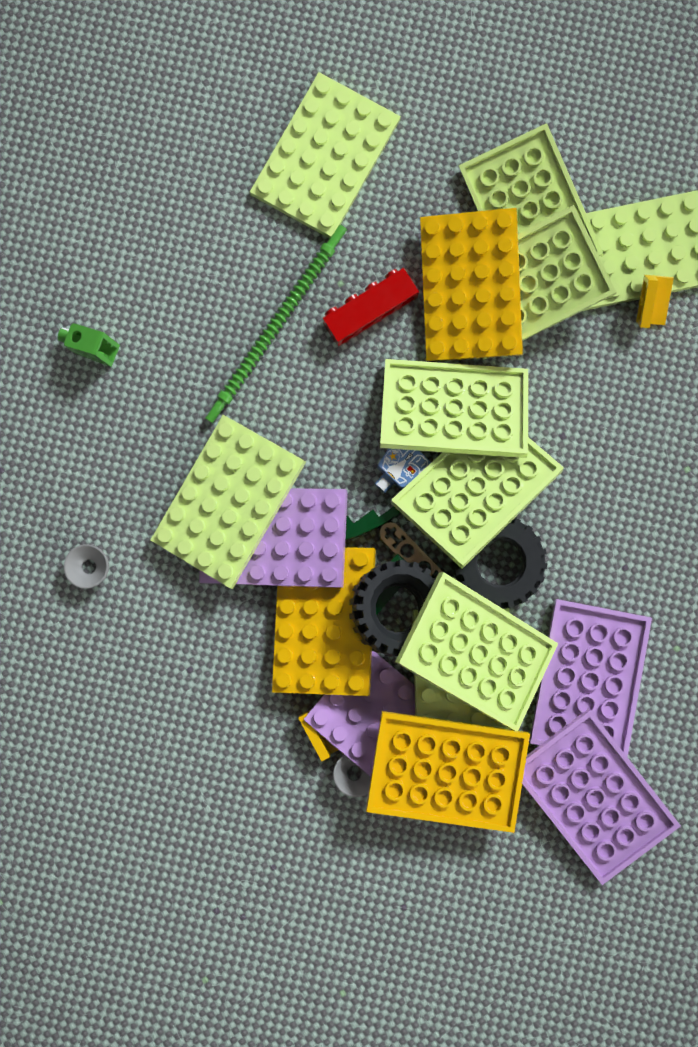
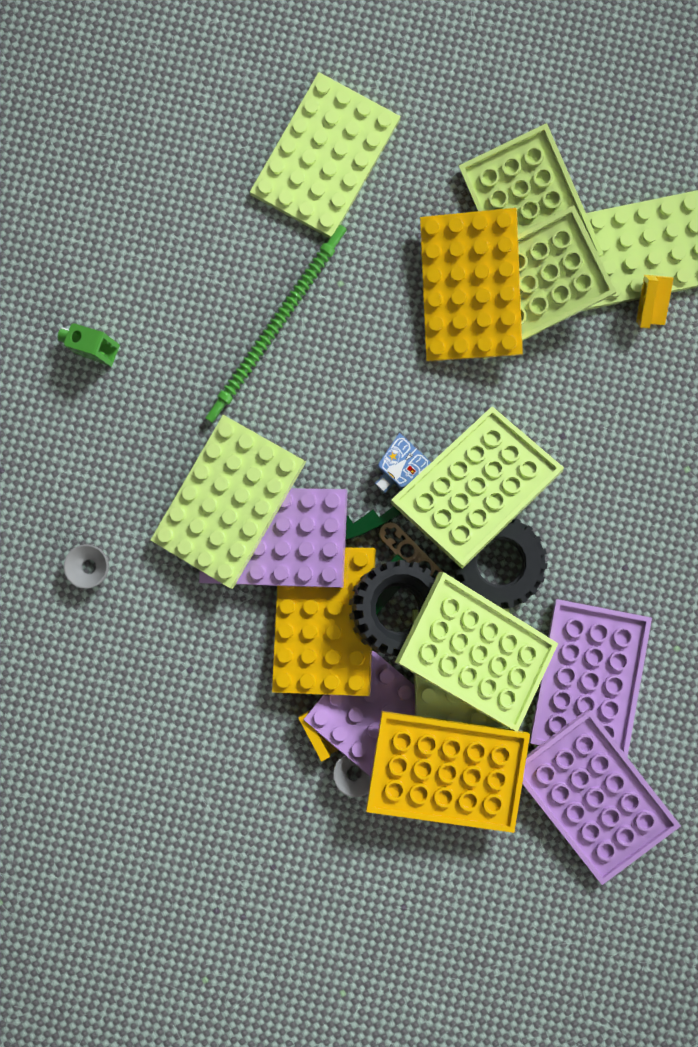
(370, 307): red brick -> none
(455, 408): yellowish green plate -> none

